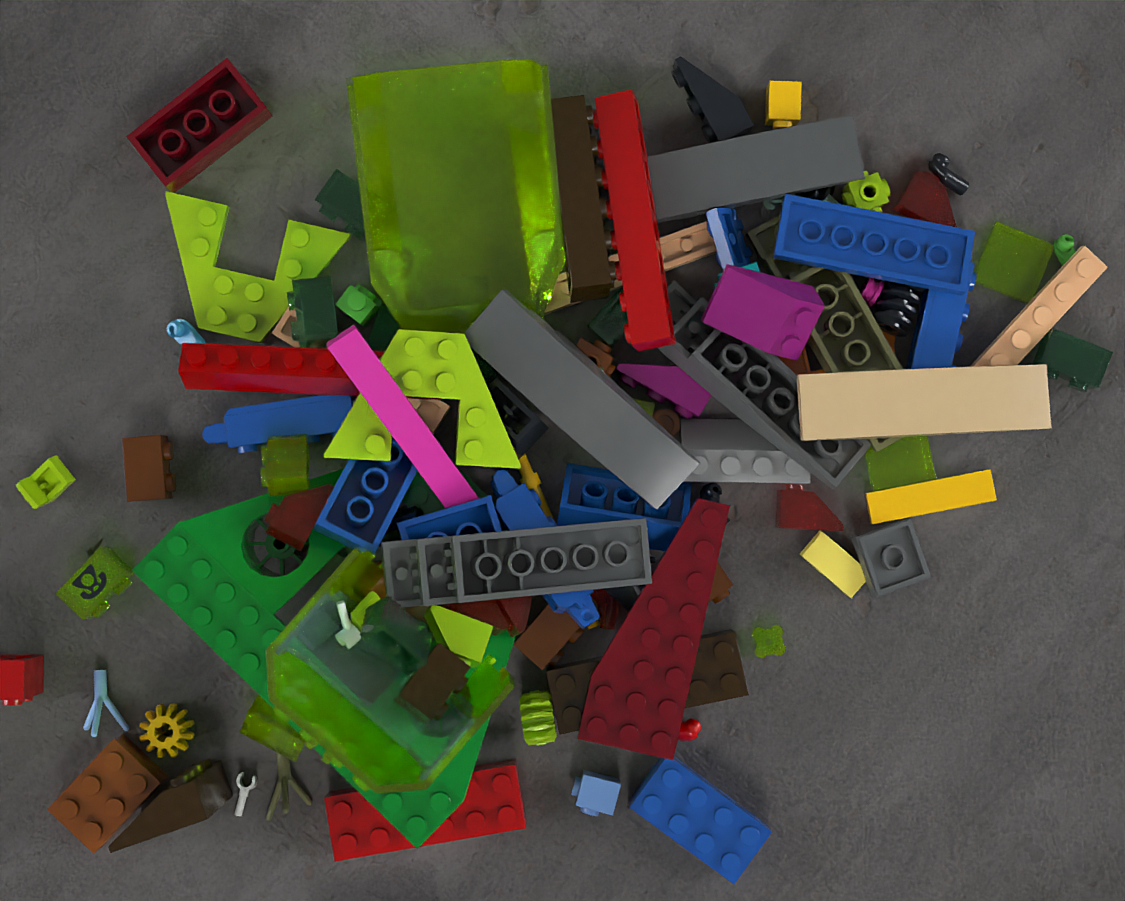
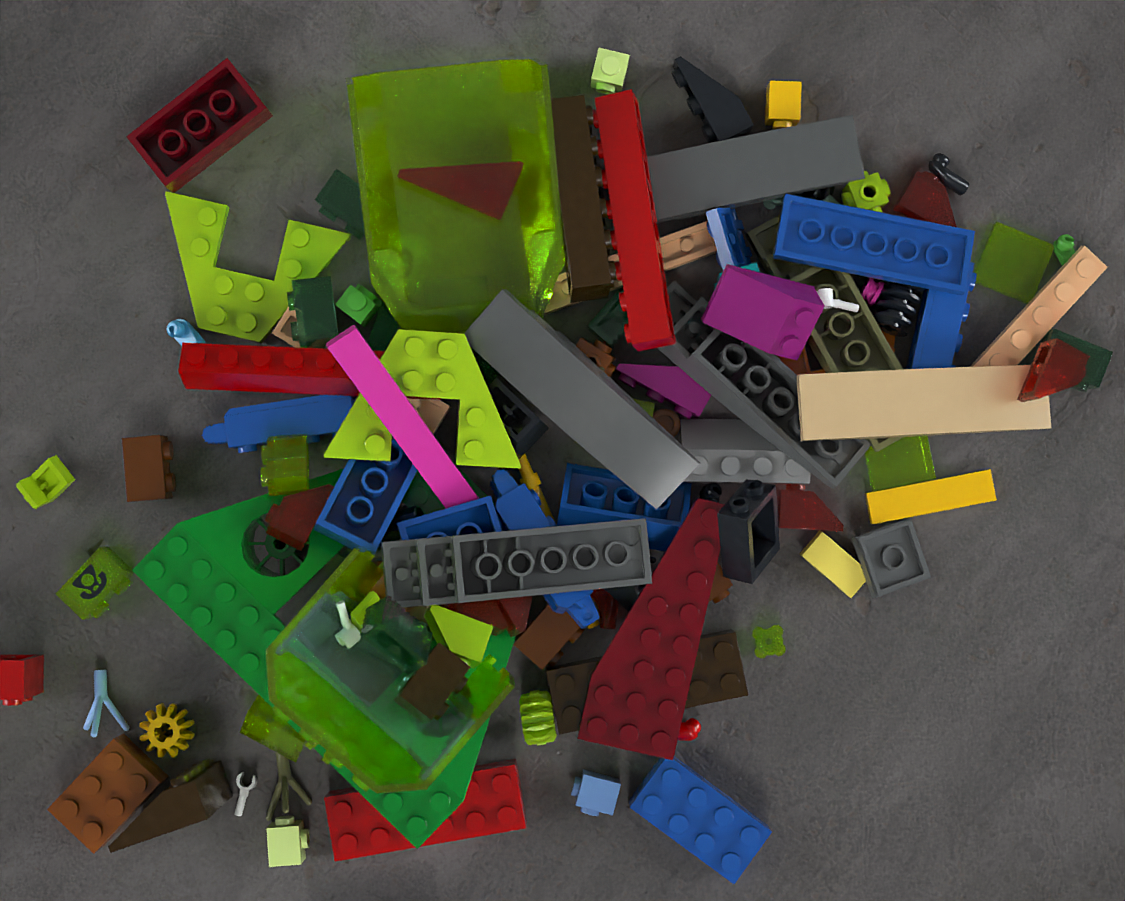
(287, 841): none -> yellowish green brick
(476, 186): none -> clear red wing
(609, 71): none -> yellowish green brick
(749, 531): none -> black window
(826, 296): none -> white hand
(1053, 370): none -> clear red slope

